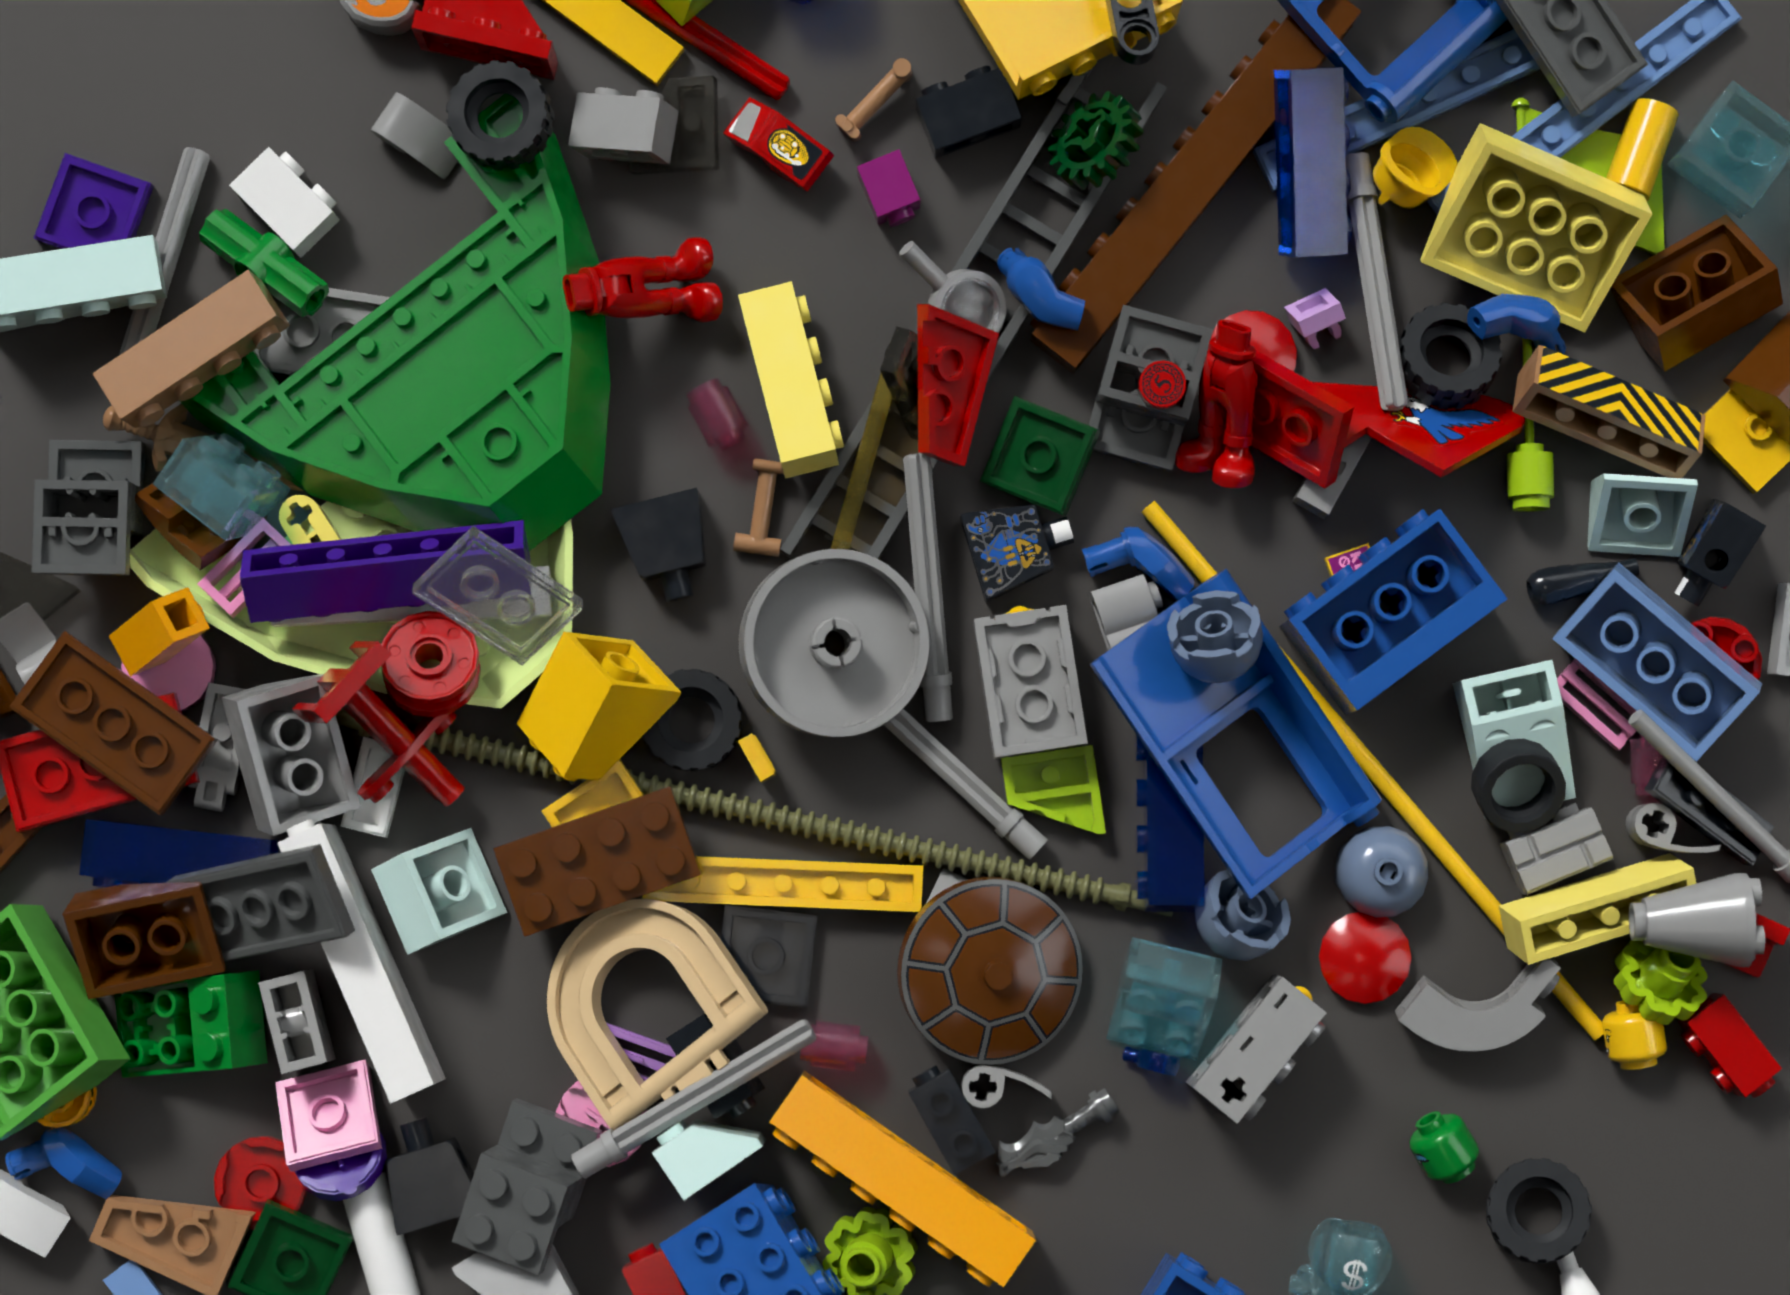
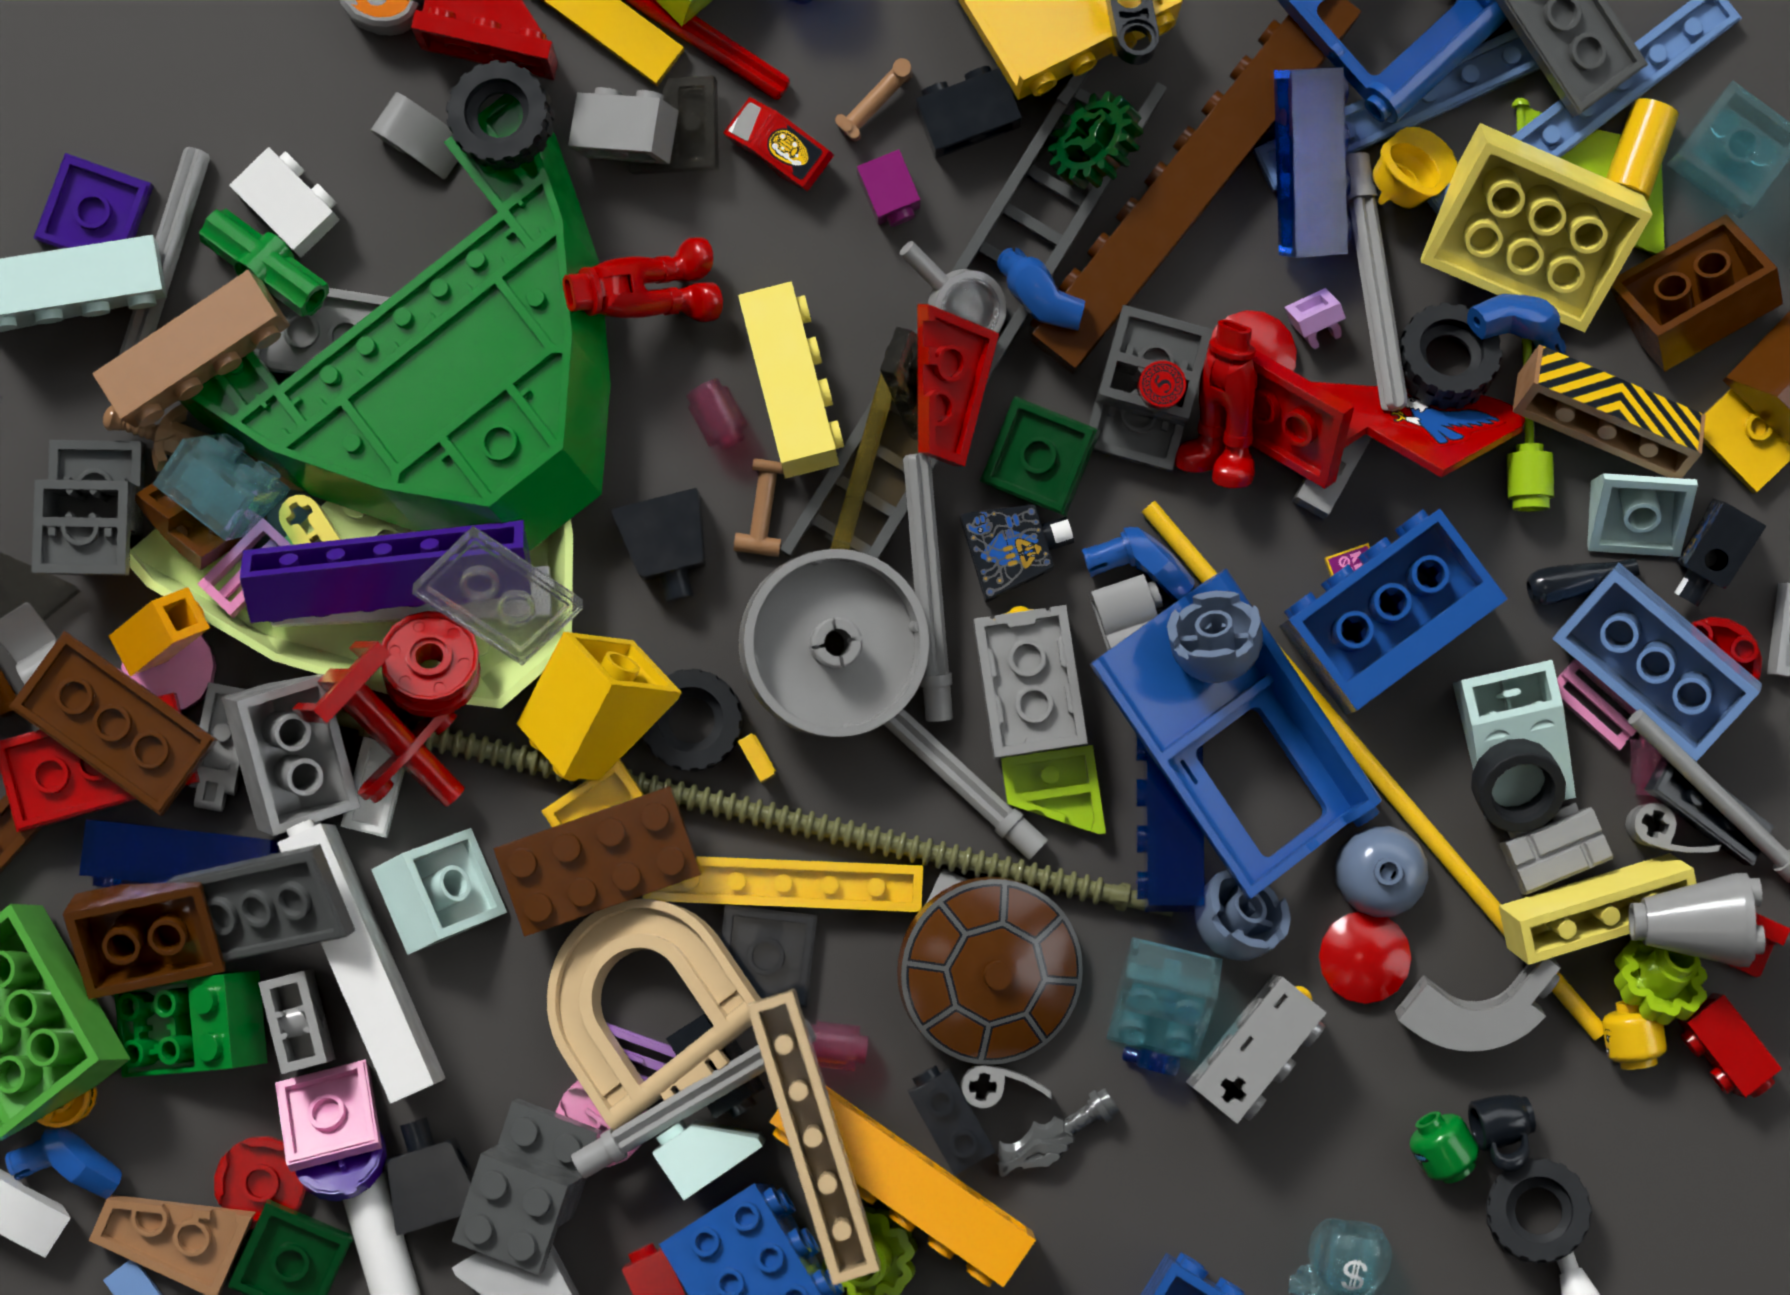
(814, 1136): none -> tan brick
(1500, 1123): none -> black piece

